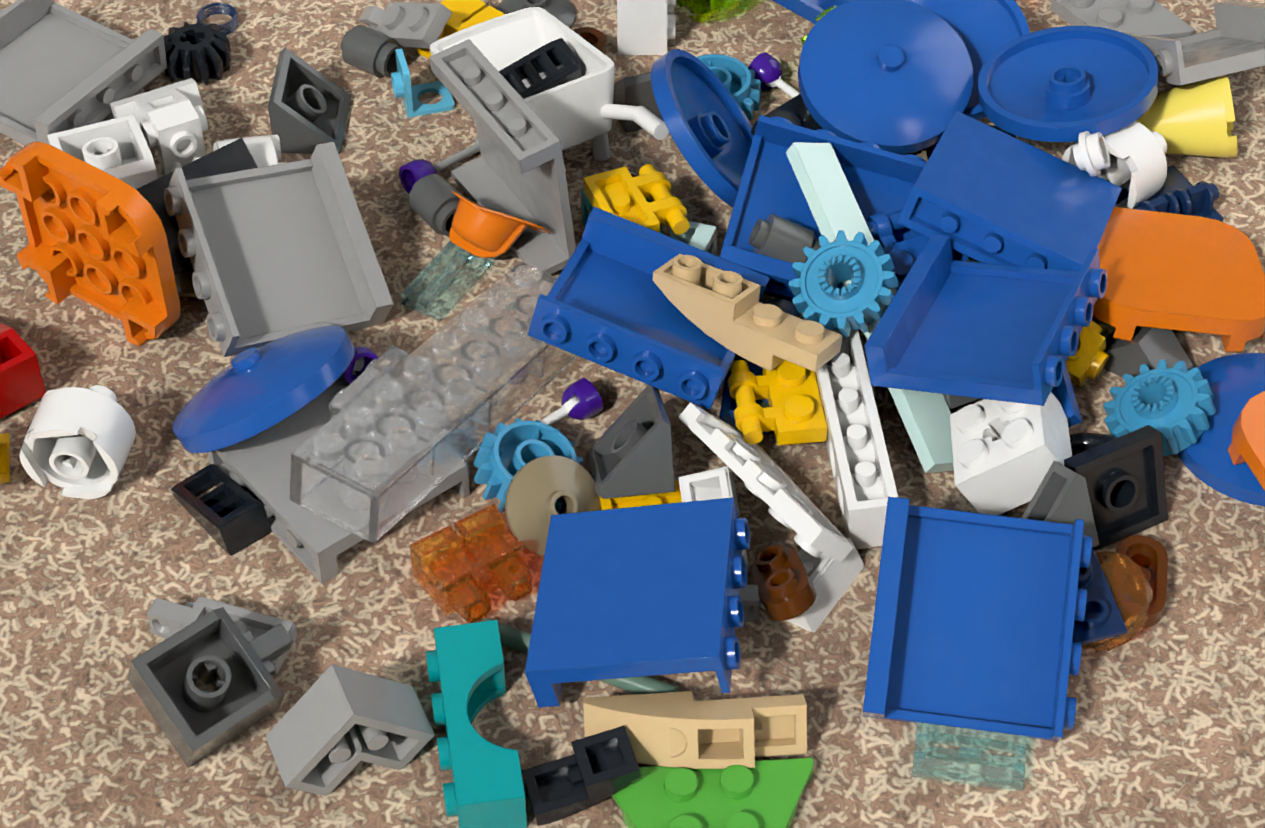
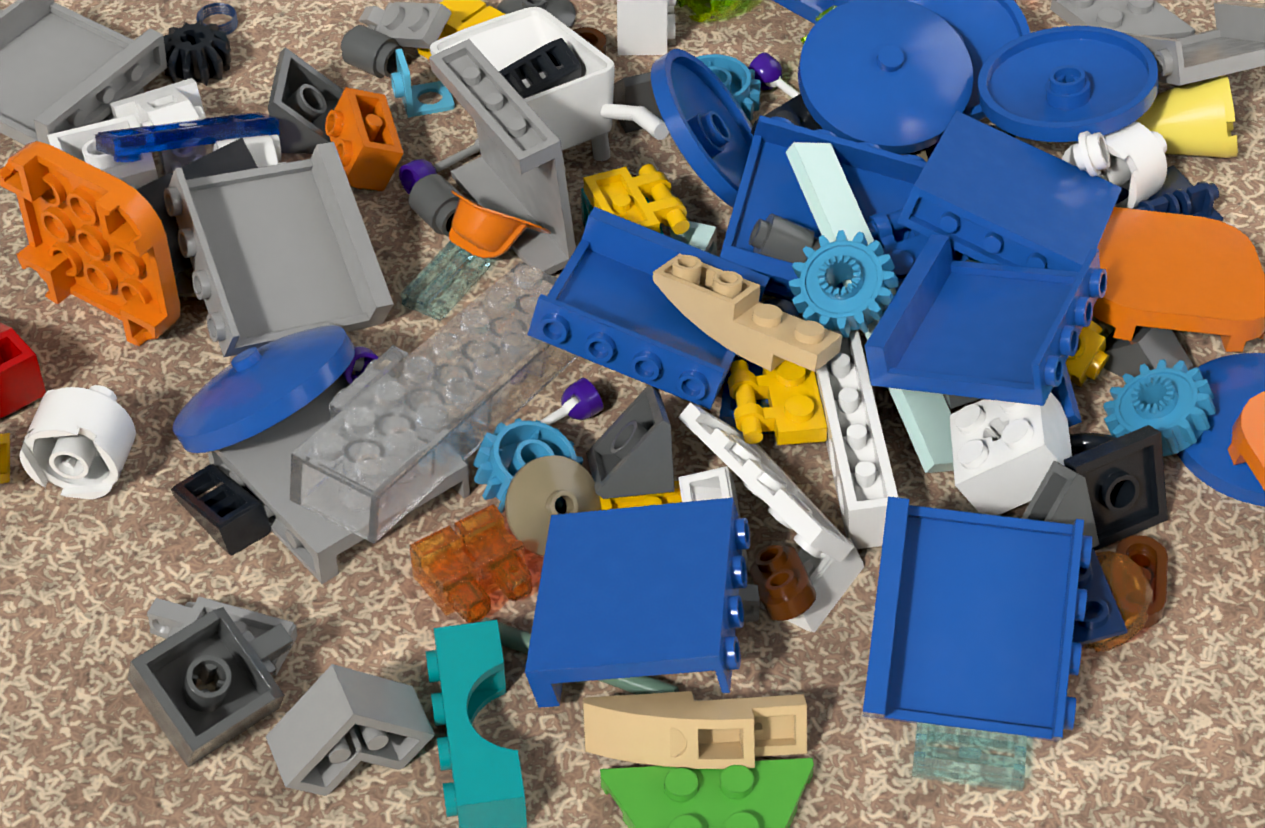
(129, 143): none -> clear blue plate
(365, 138): none -> orange brick
(573, 783): black slope -> none

